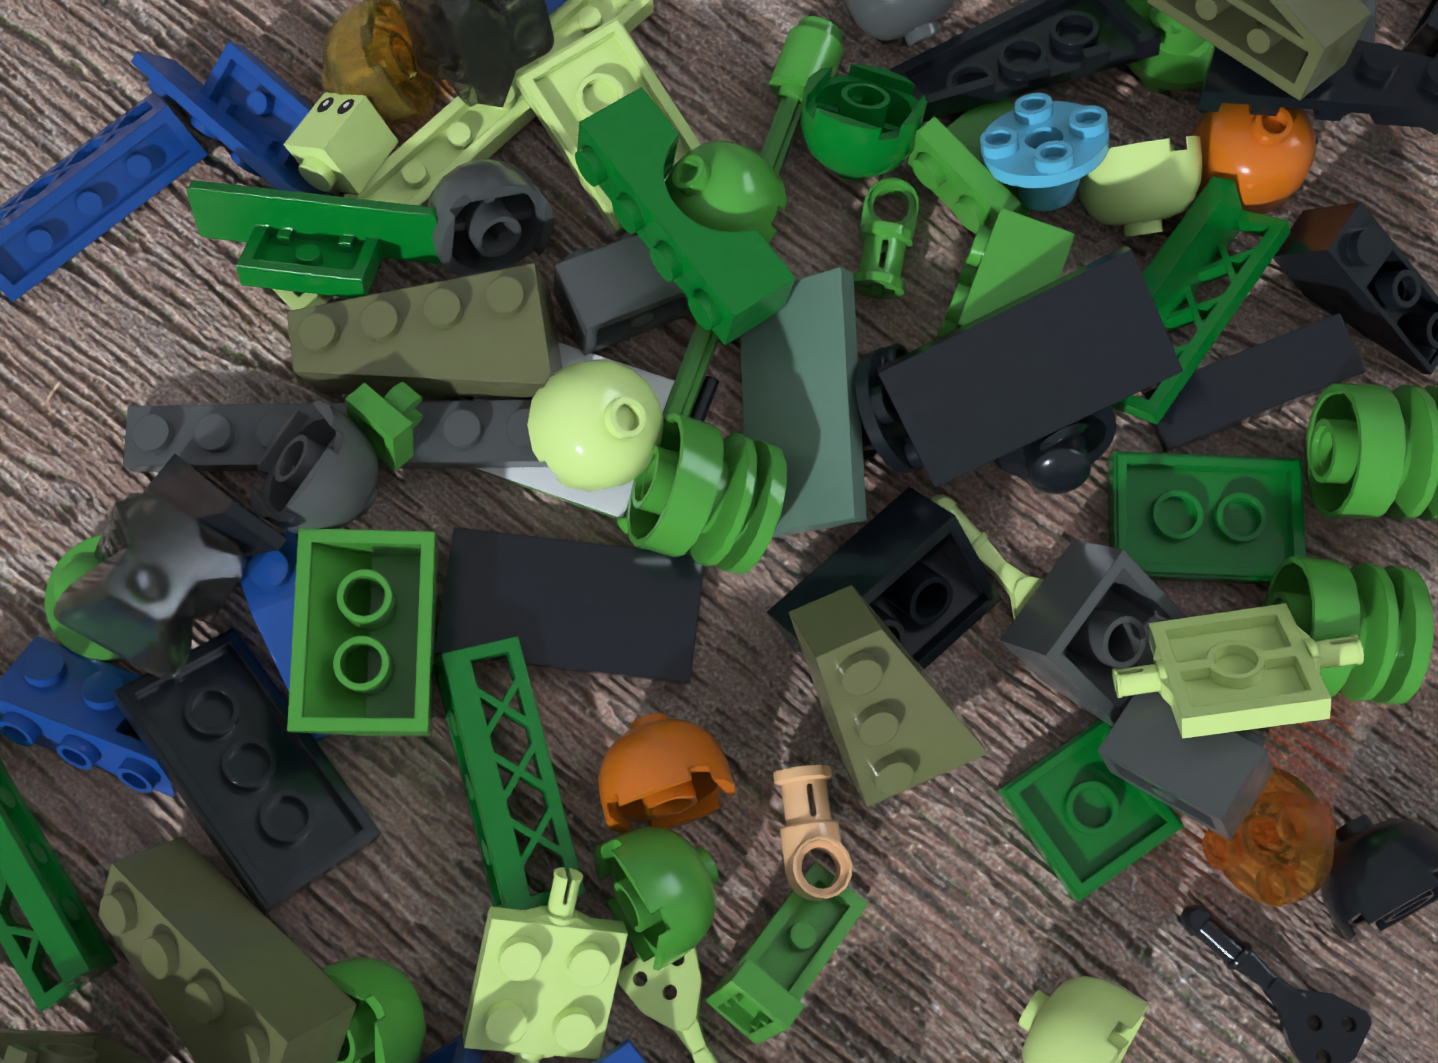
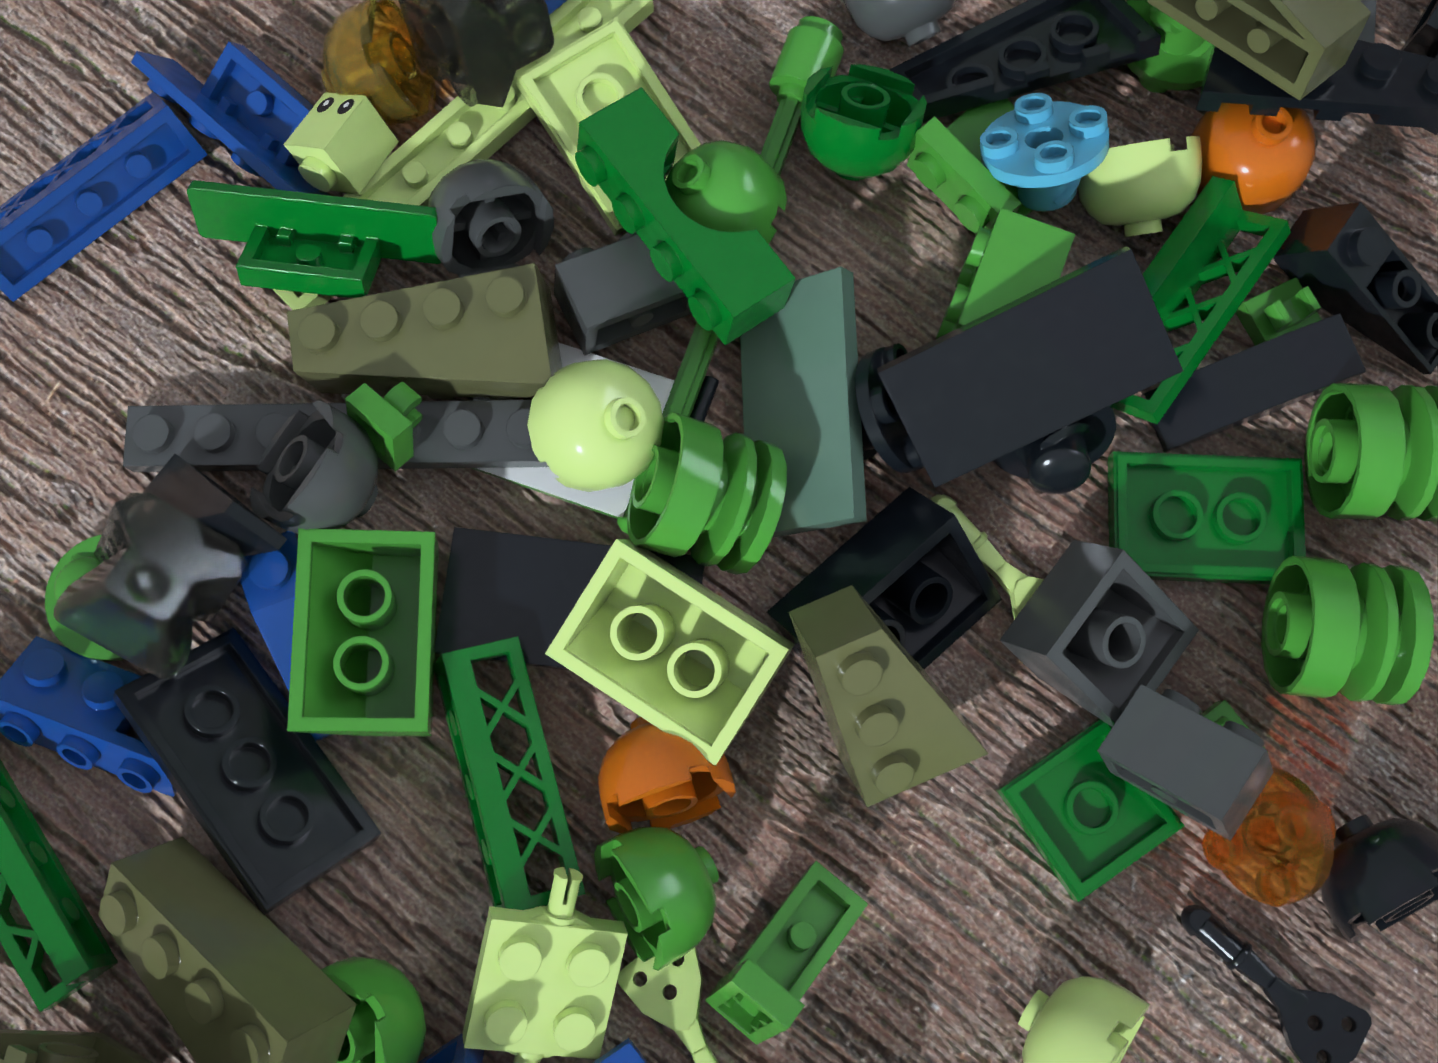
(669, 648): none -> yellowish green slope
(810, 828): light nougat connector -> none
(886, 239): bright green connector -> none
(1238, 670): yellowish green plate -> none
(1278, 311): none -> bright green tile

